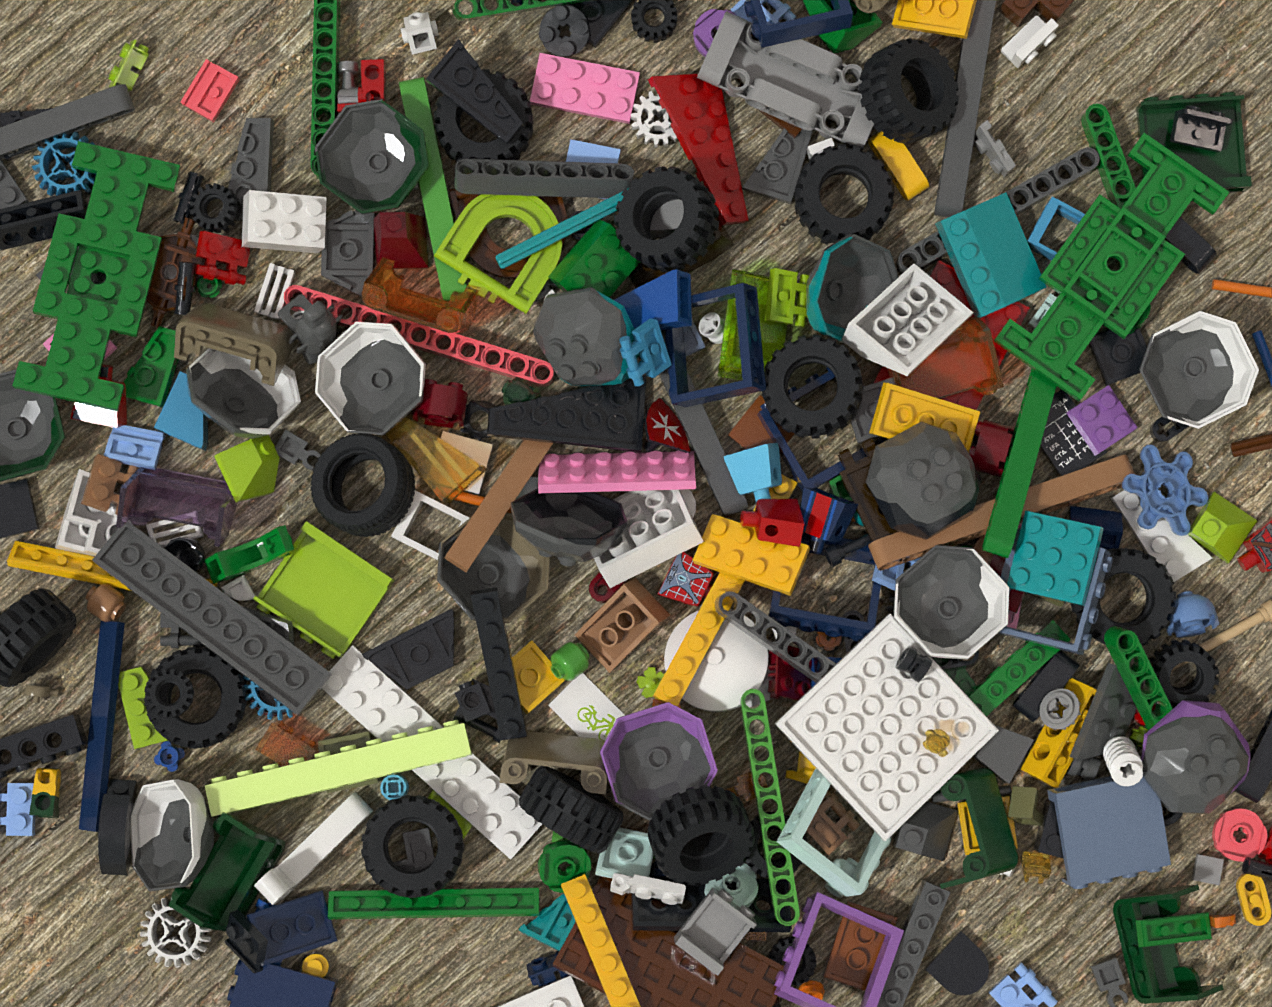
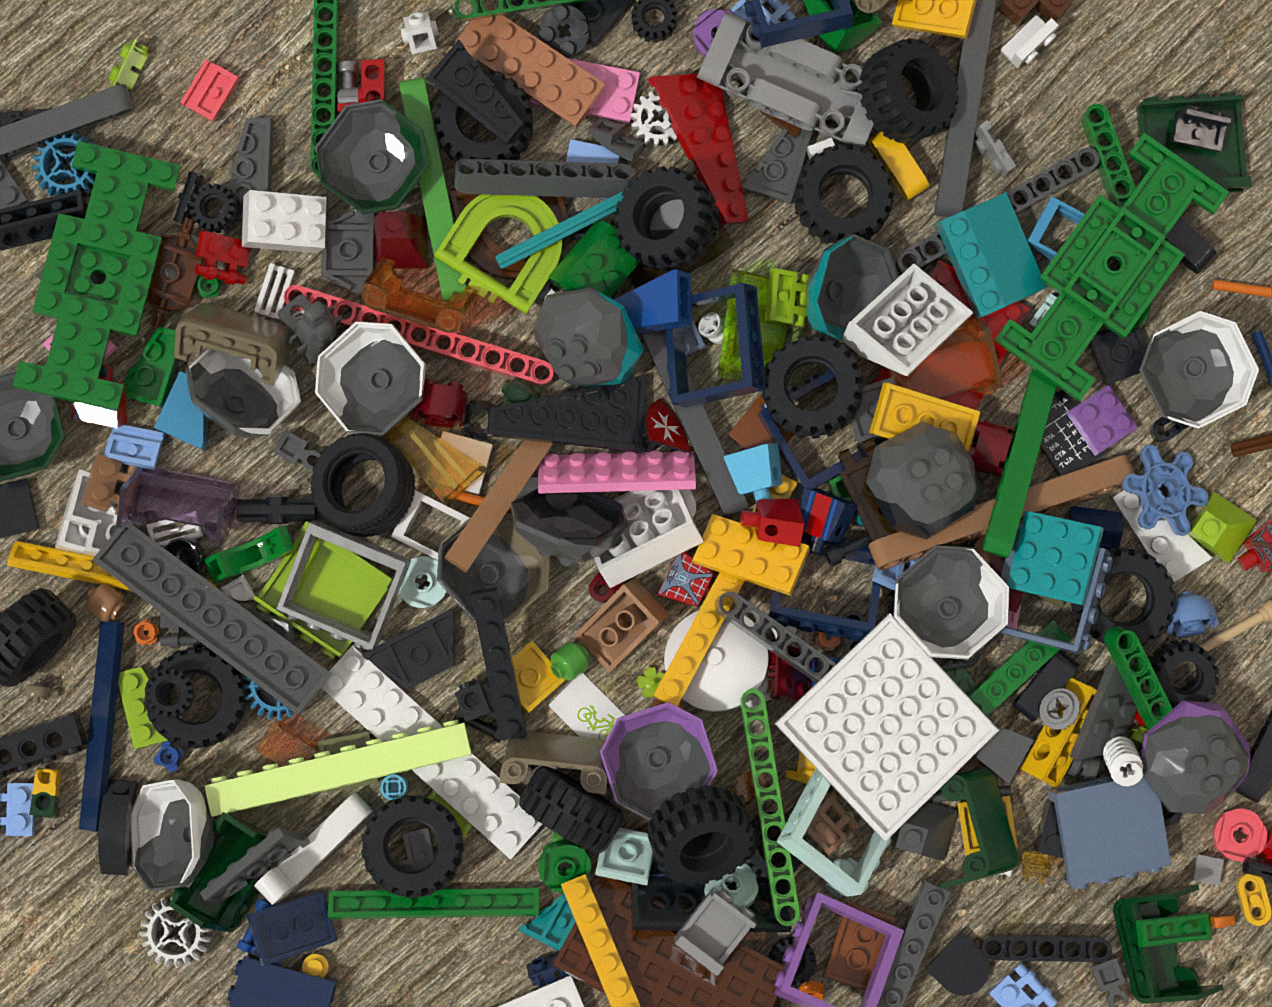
(139, 631): none -> orange plate
(186, 269): black pin -> none
(246, 941): black plate -> none
(250, 468): lime slope -> none
(253, 864): none -> dark grey wing
(276, 510): none -> black piece
(359, 546): none -> light grey window
(430, 595): none -> light aqua plate
(534, 66): none -> nougat plate
(611, 137): none -> dark grey slope
(648, 887): white hinge -> none
(652, 351): dark azure plate -> none
(913, 664): black wheel -> none
(937, 741): clear yellow plate -> none
(1023, 806): olive panel -> none
(1057, 951): none -> black beam

